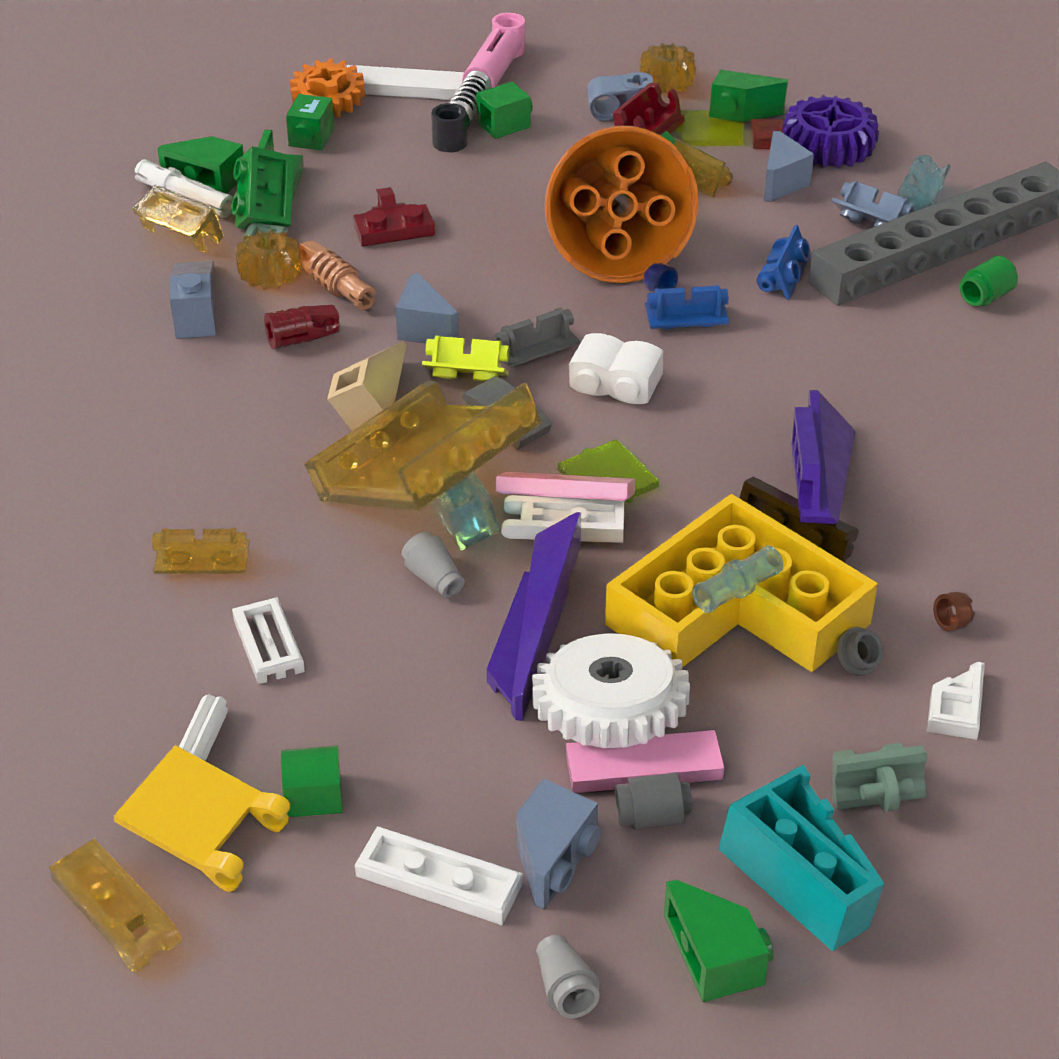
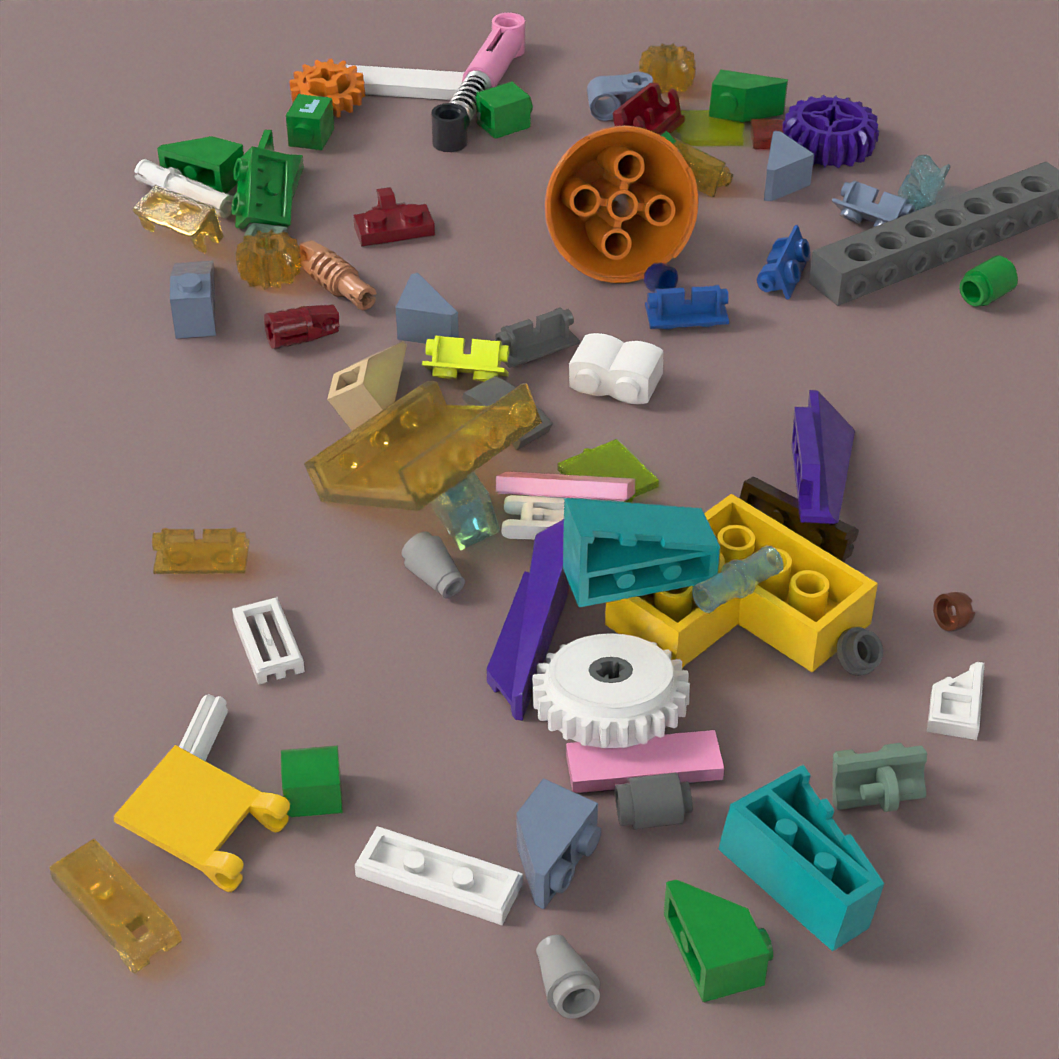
(634, 549): none -> teal wedge

